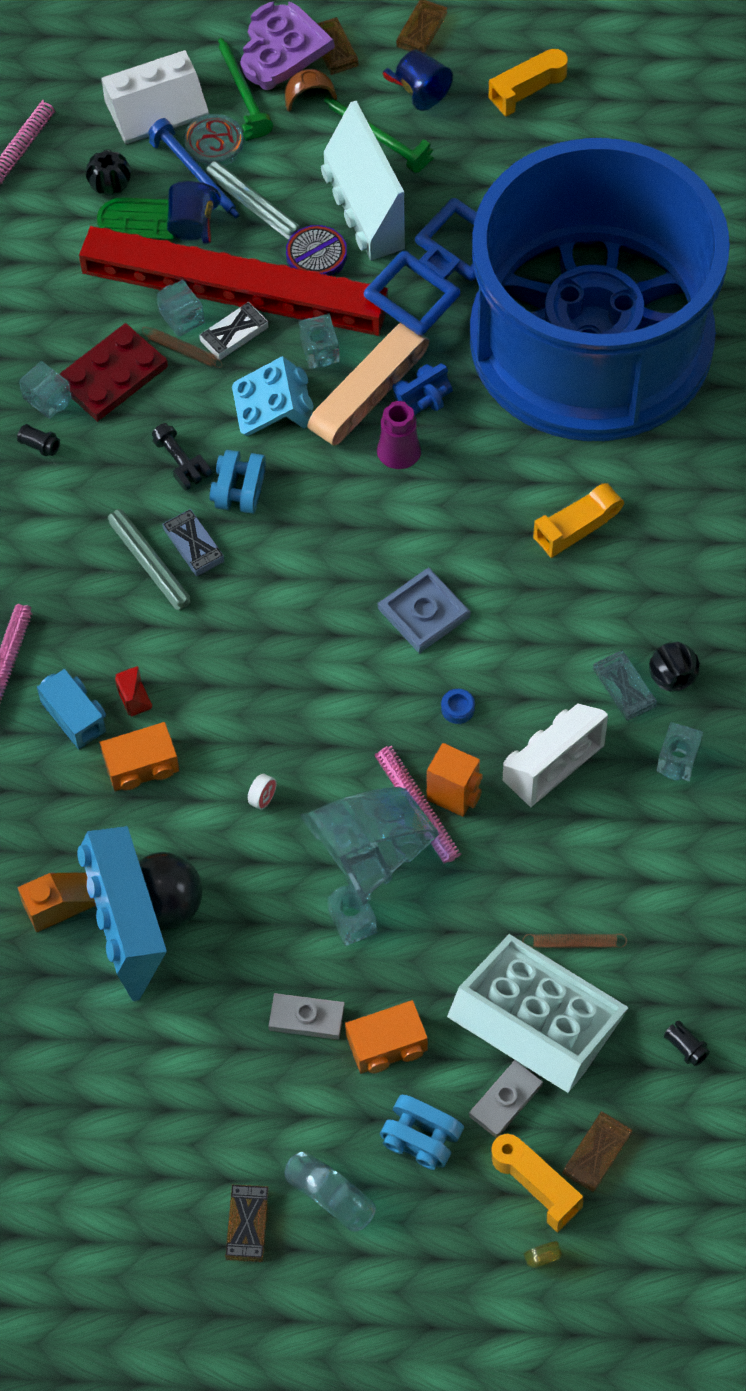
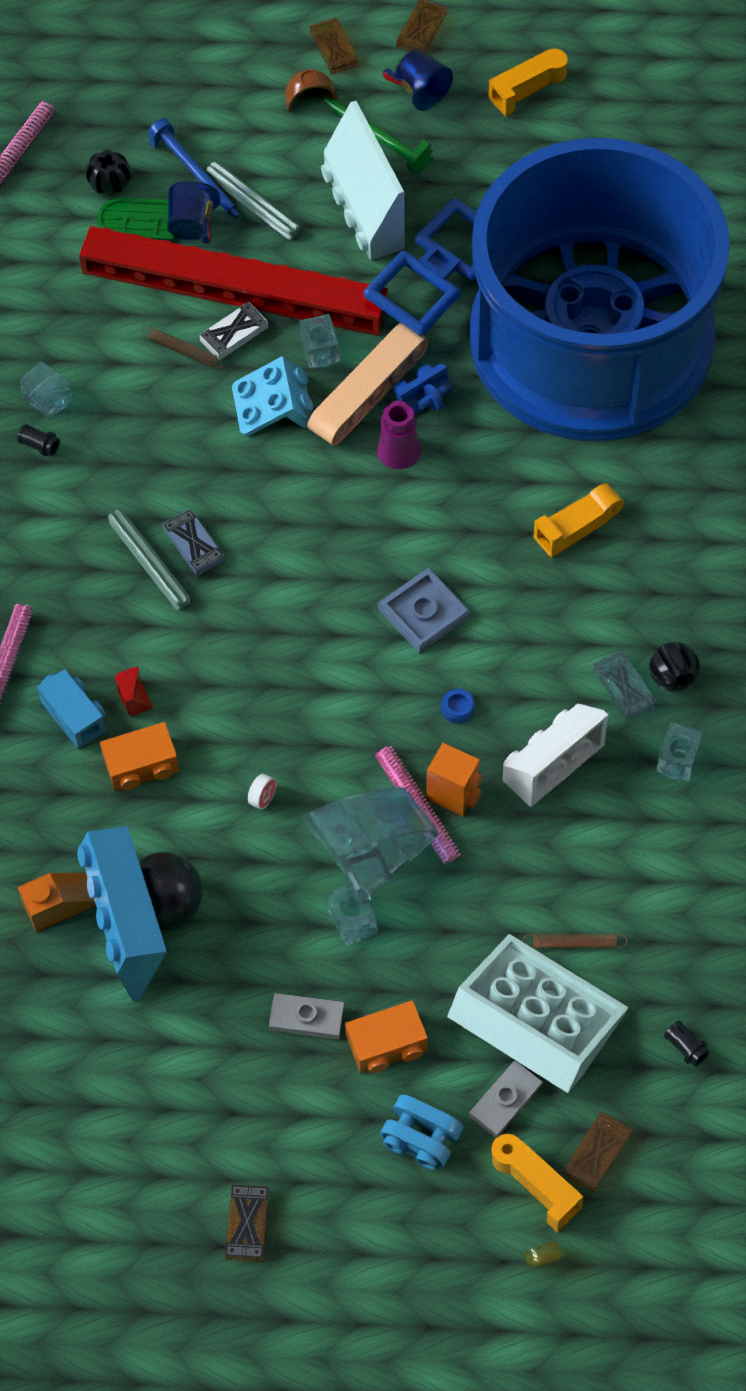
(113, 371): dark red plate -> none
(153, 92): white slope -> none
(164, 436): black hinge -> none
(180, 308): clear light blue brick -> none
(214, 139): clear light blue tile -> none
(228, 469): dark azure brick -> none
(258, 123): green piece -> none
(281, 44): medium lavender plate -> none
(317, 250): tile -> none
(330, 1190): clear light blue cylinder -> none

